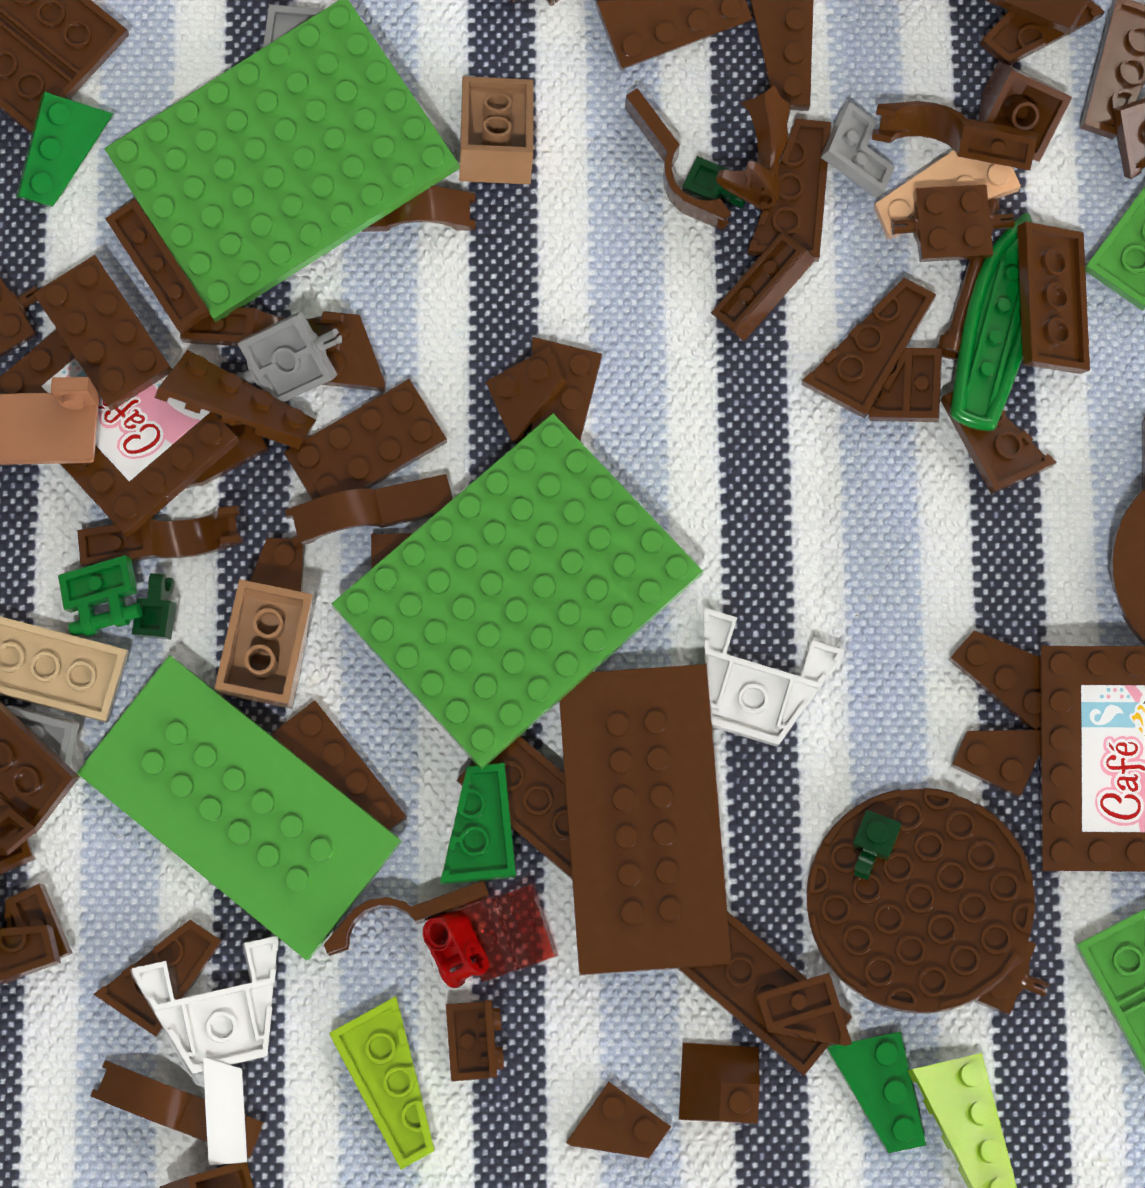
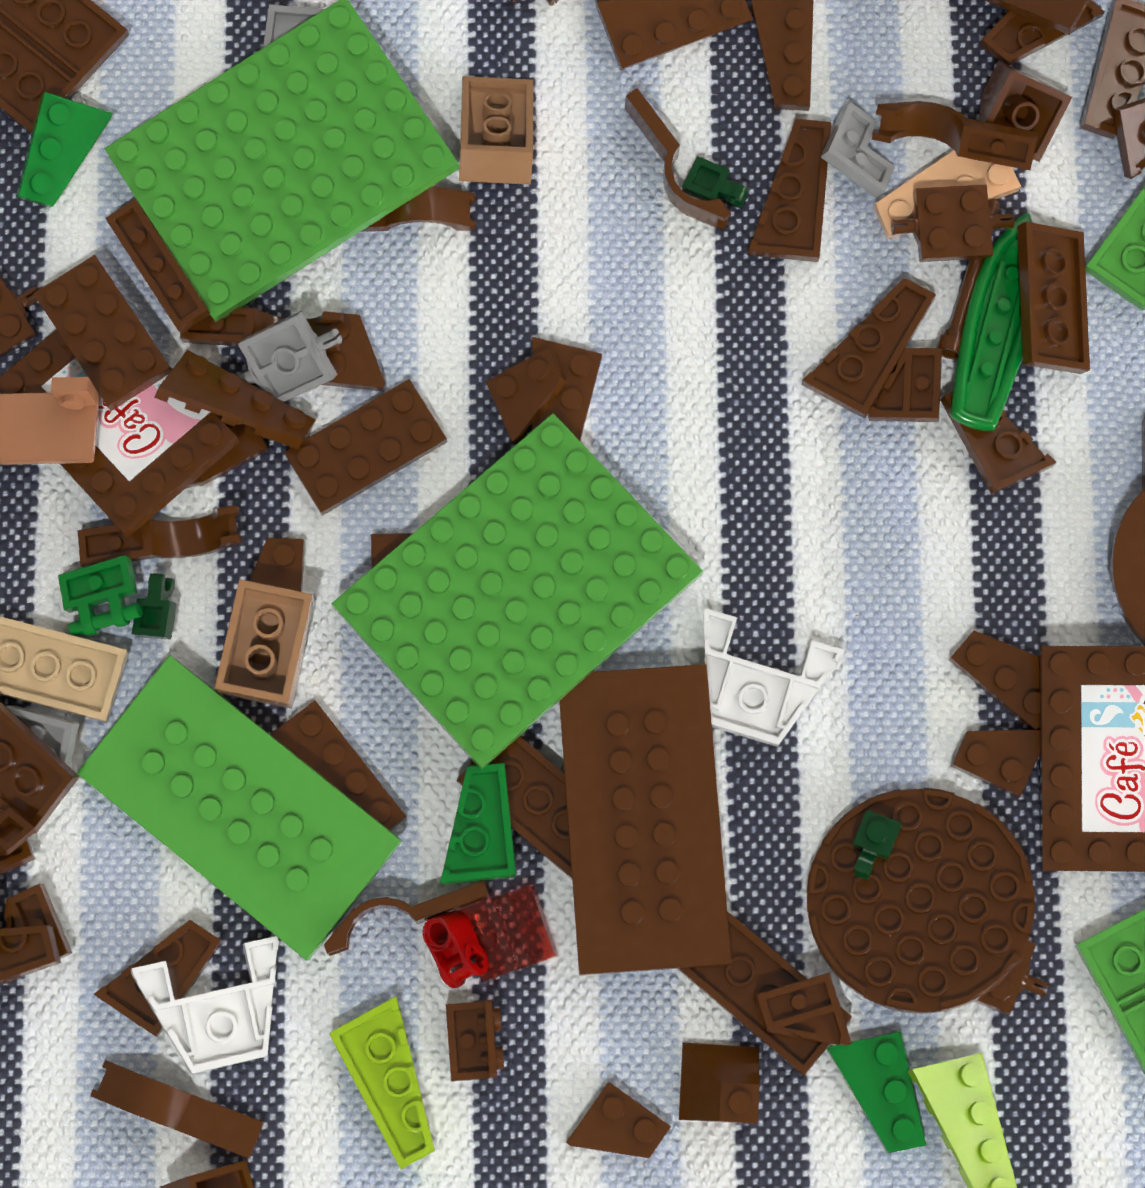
(224, 1113): white sticker -> none
(369, 508): reddish brown piece -> none
(760, 180): reddish brown animal -> none
(763, 286): reddish brown slope -> none

